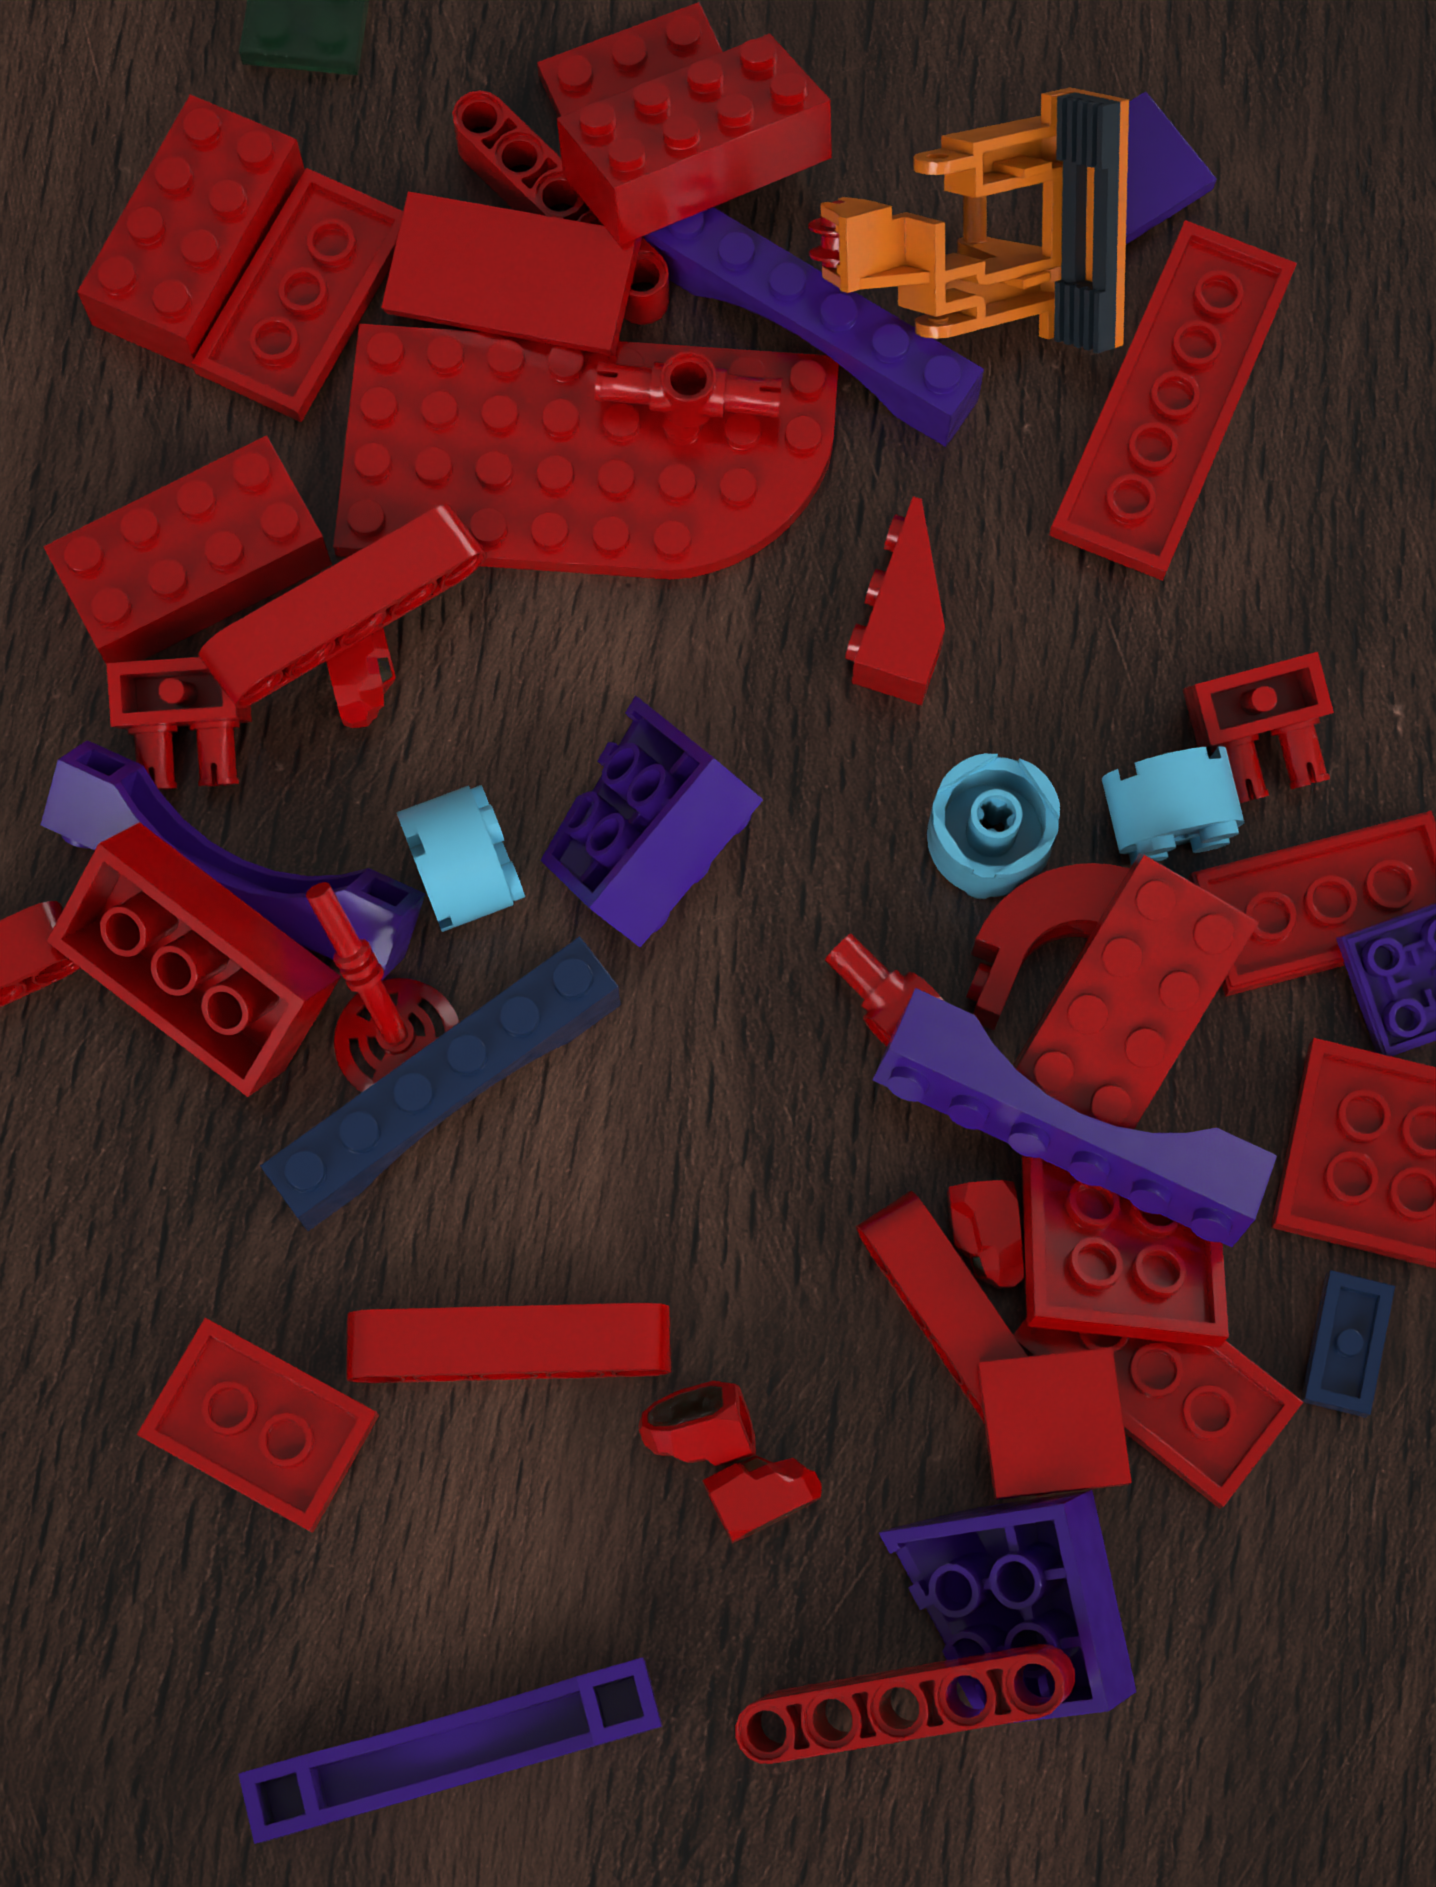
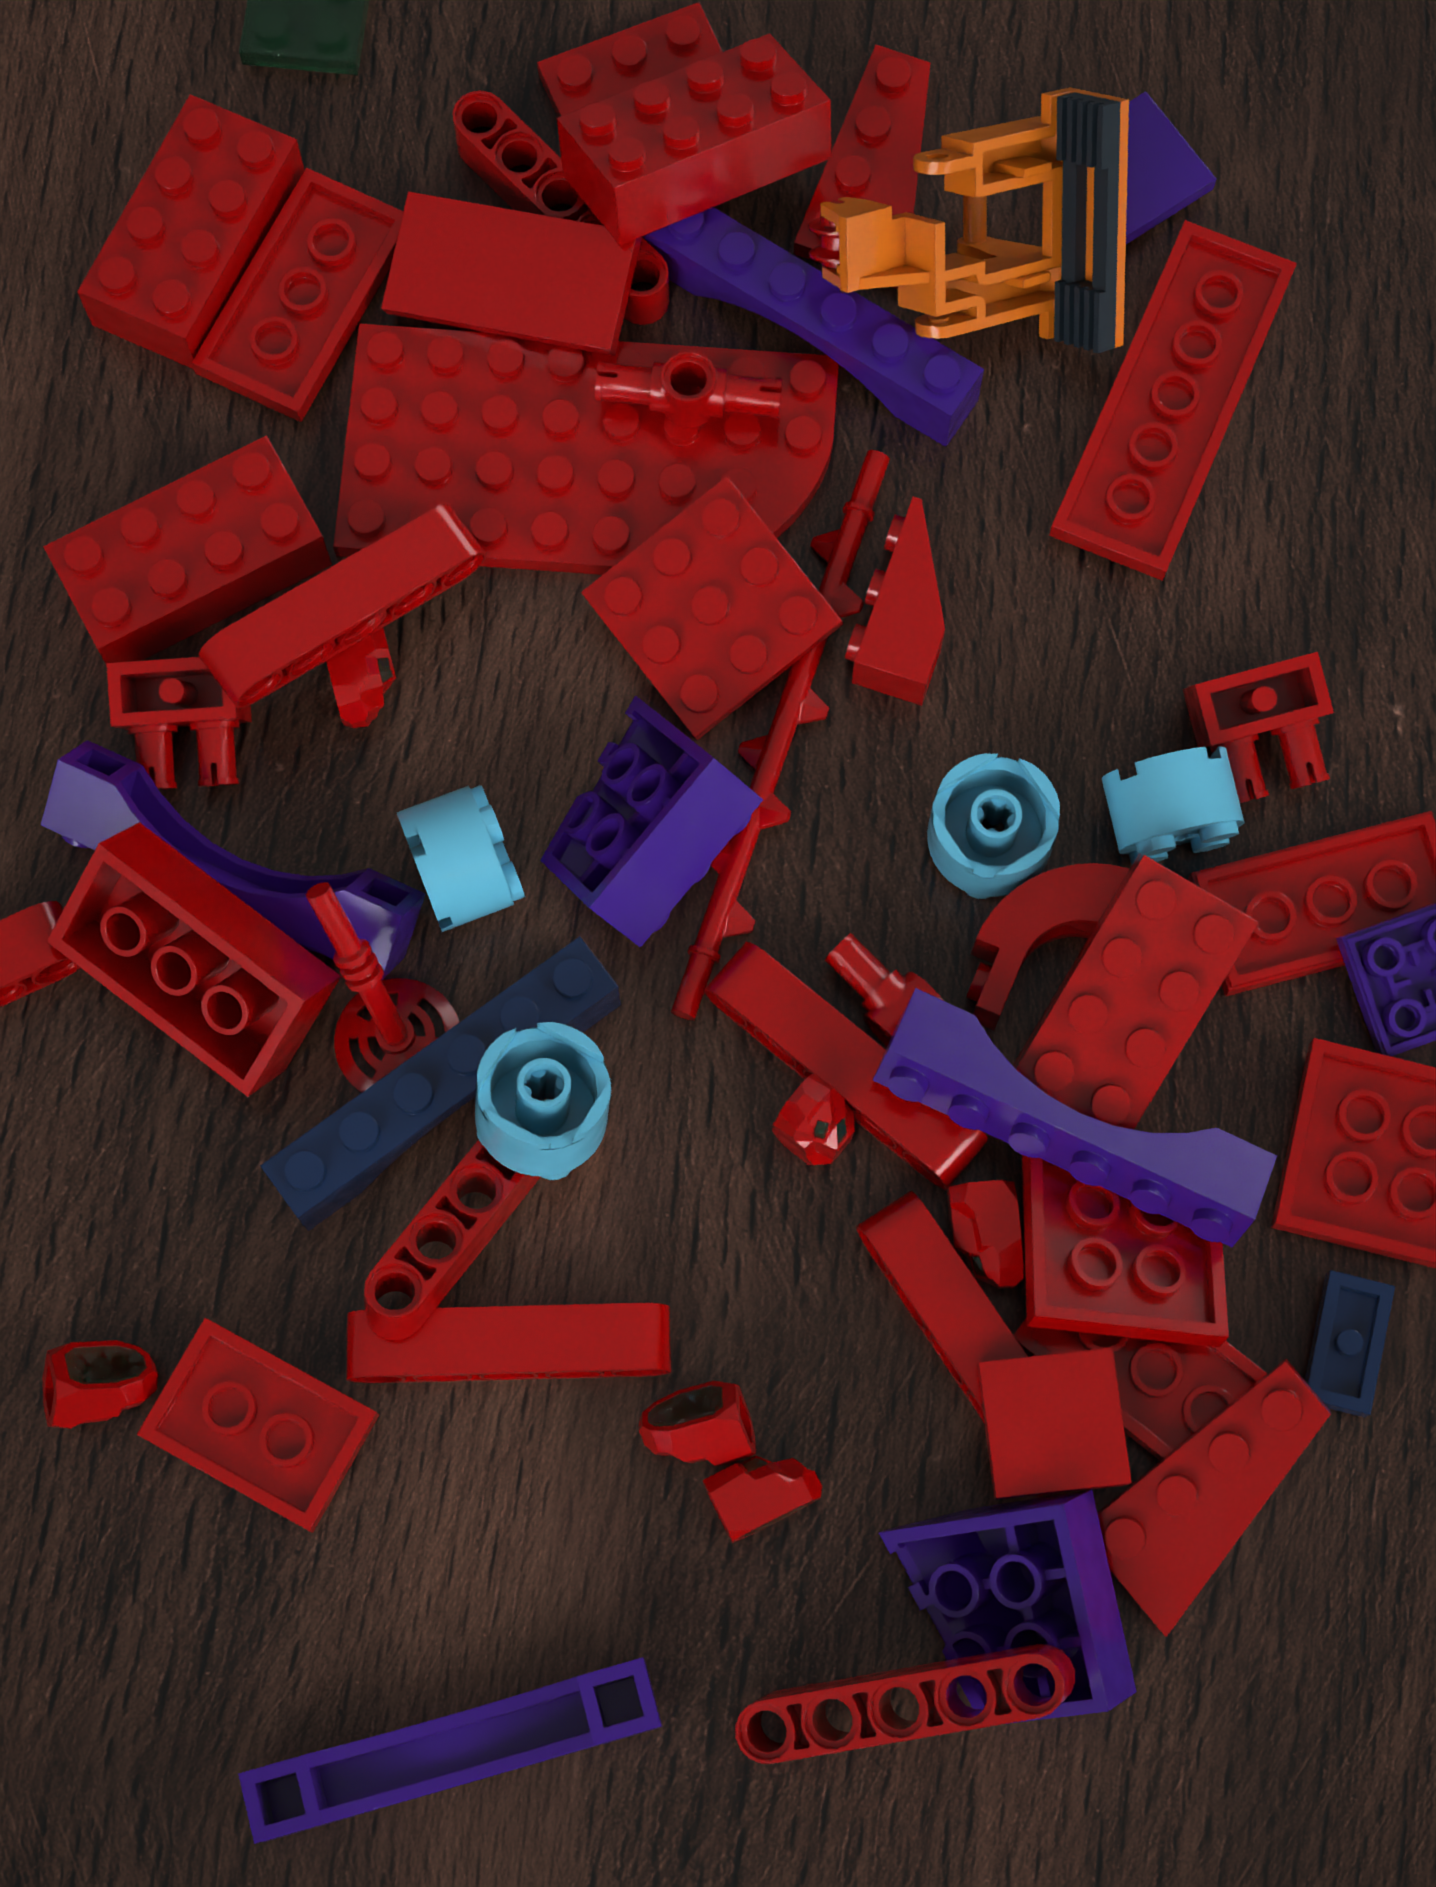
(95, 1381): none -> red rock
(445, 1221): none -> red beam
(510, 1090): none -> medium azure brick
(712, 608): none -> red plate
(768, 753): none -> red plant
(815, 1122): none -> red rock
(823, 1042): none -> red beam
(875, 141): none -> red wing
(1197, 1502): none -> red wing

